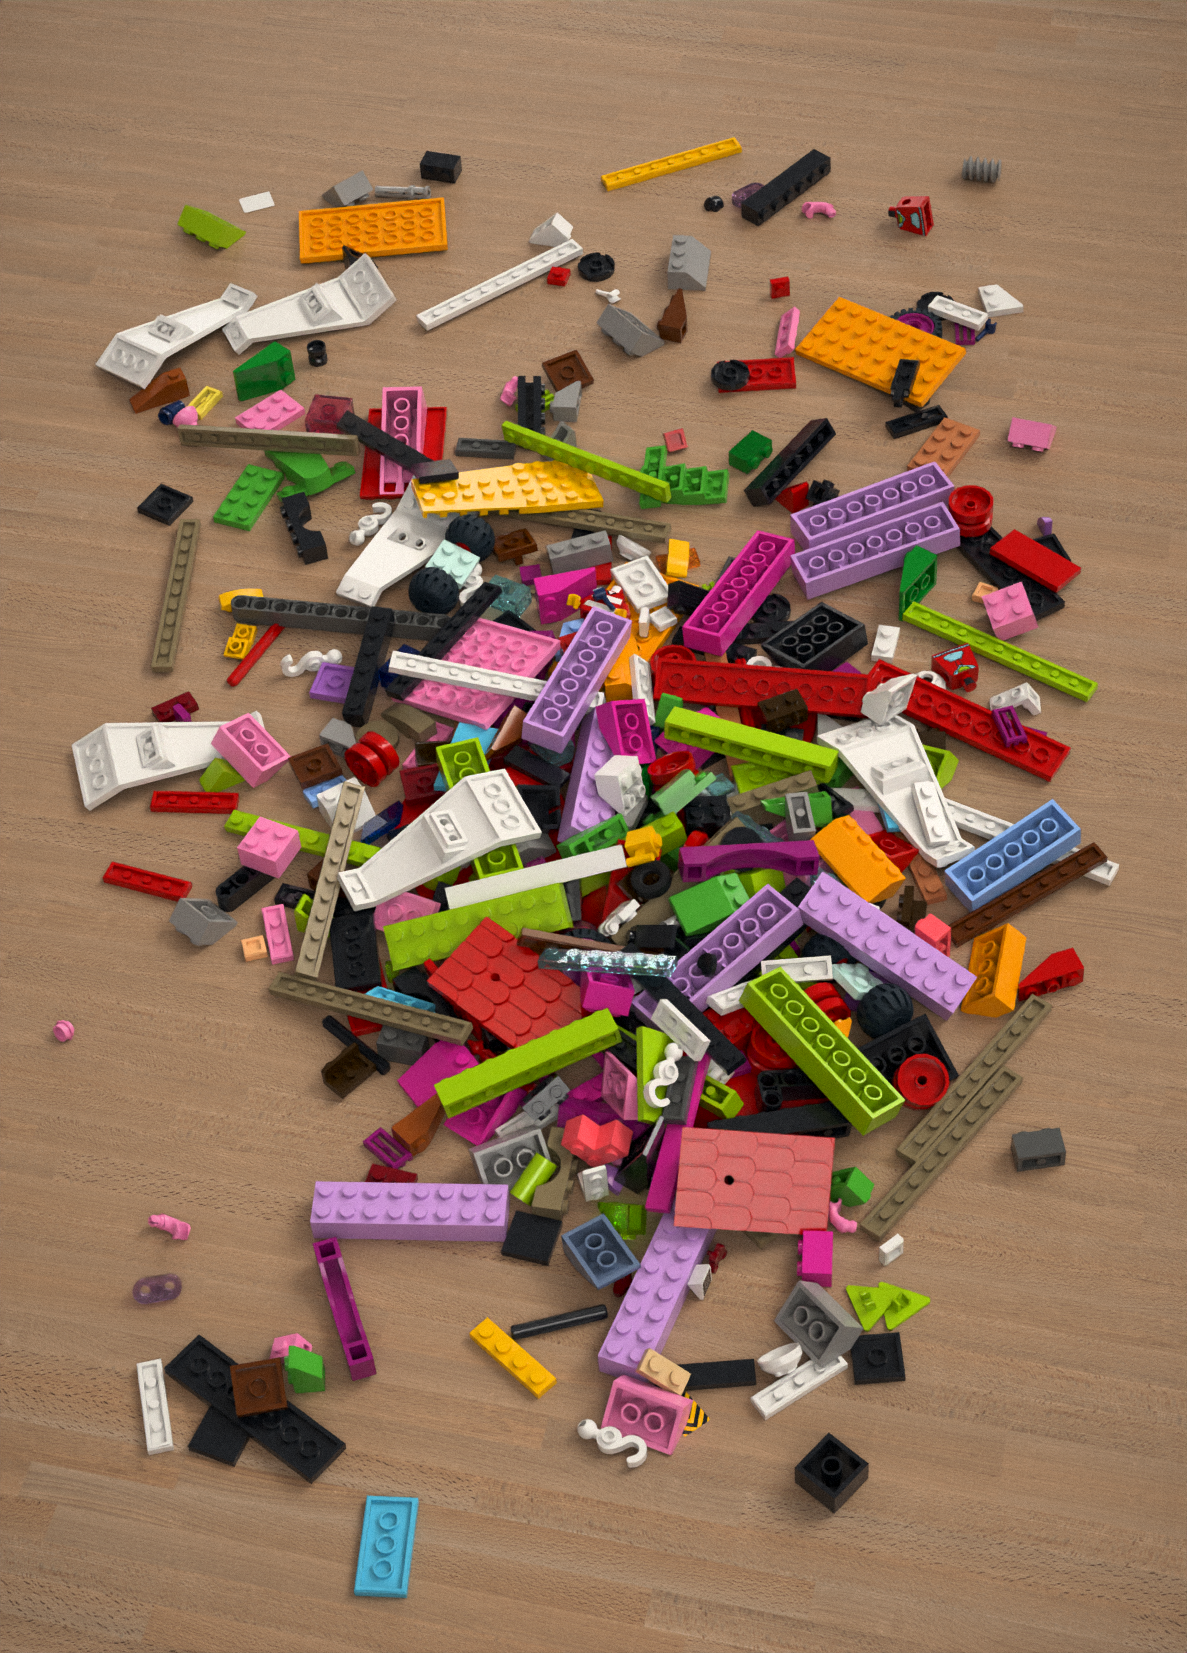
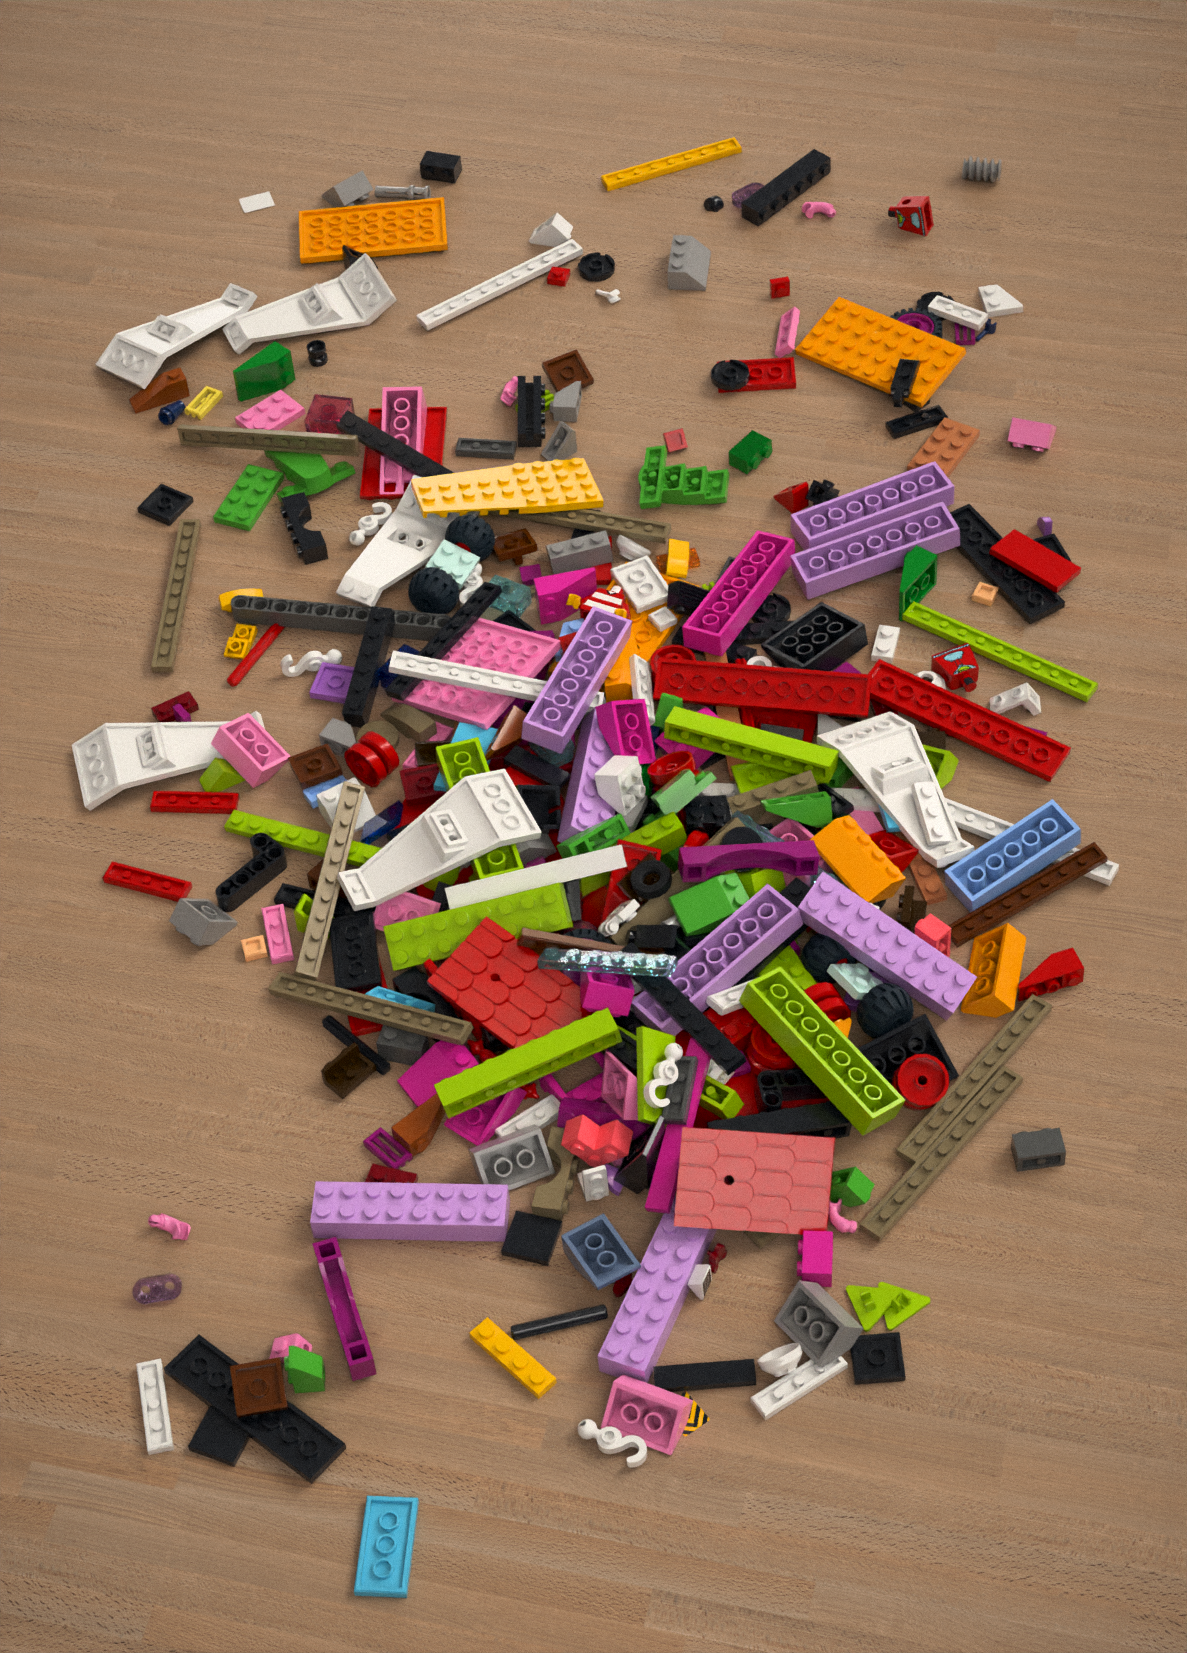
(63, 1030): bright pink plate -> none
(186, 416): bright pink brick -> none
(209, 227): lime slope -> none
(269, 847): bright pink brick -> none
(389, 971): clear neon green tile -> none
(435, 471): tile -> none
(535, 1174): lime brick -> none
(544, 1096): plate -> none
(586, 461): lime plate -> none
(600, 594): dark blue hand -> none
(626, 1218): clear neon green slope -> none
(628, 331): light grey slope -> none
(642, 846): yellow brick -> none
(644, 622): white tile -> none
(662, 1372): tan plate -> none
(674, 321): reddish brown slope -> none
(680, 1030): white plate -> none
(707, 963): black piece -> none
(720, 786): clear light blue tile -> none
(783, 711): dark brown bracket -> none
(789, 462): black brick -> none
(799, 817): light grey slope -> none
(802, 969): white plate -> none
(831, 1472): black brick -> none
(888, 699): white slope -> none
(891, 1250): white tile -> none
(971, 510): red wheel -> none
(1001, 728): magenta tile -> none
(1010, 611): bright pink brick -> none

